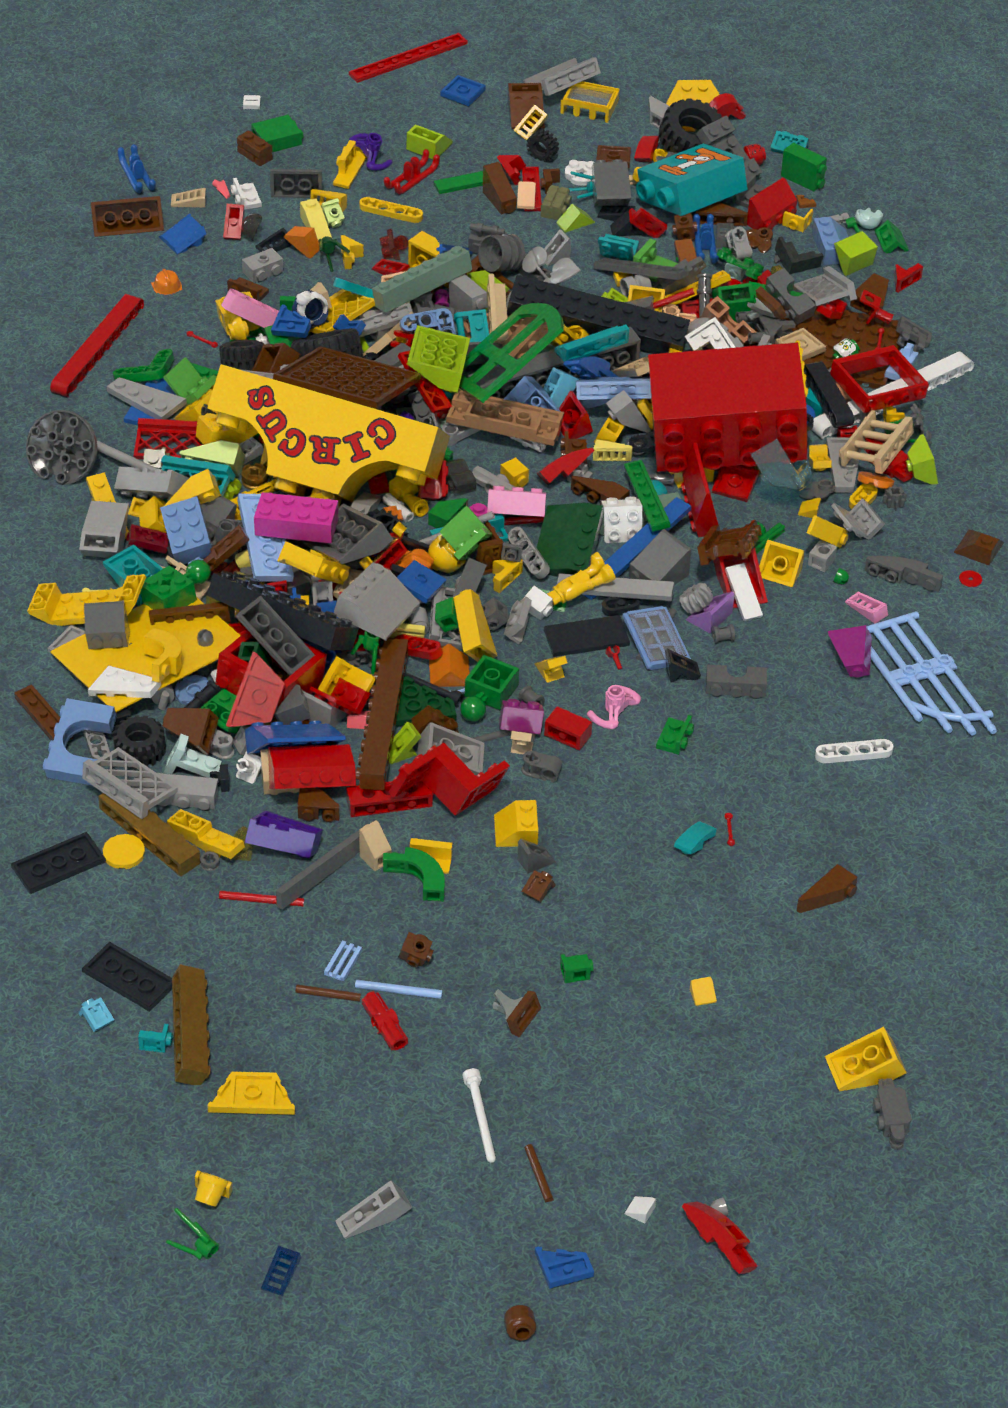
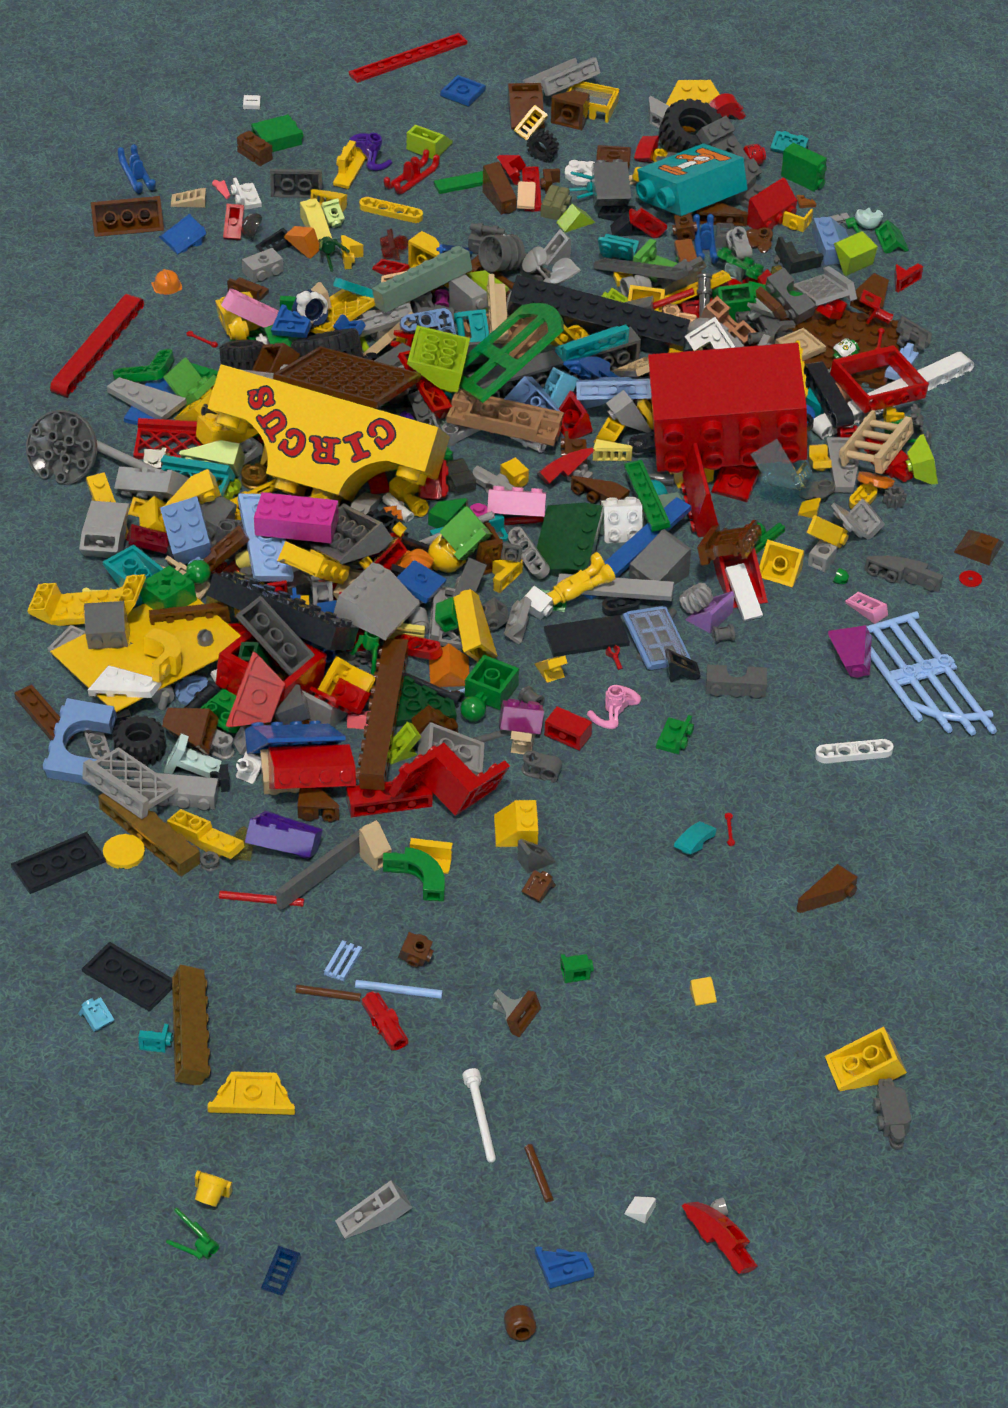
(570, 109): none -> reddish brown slope

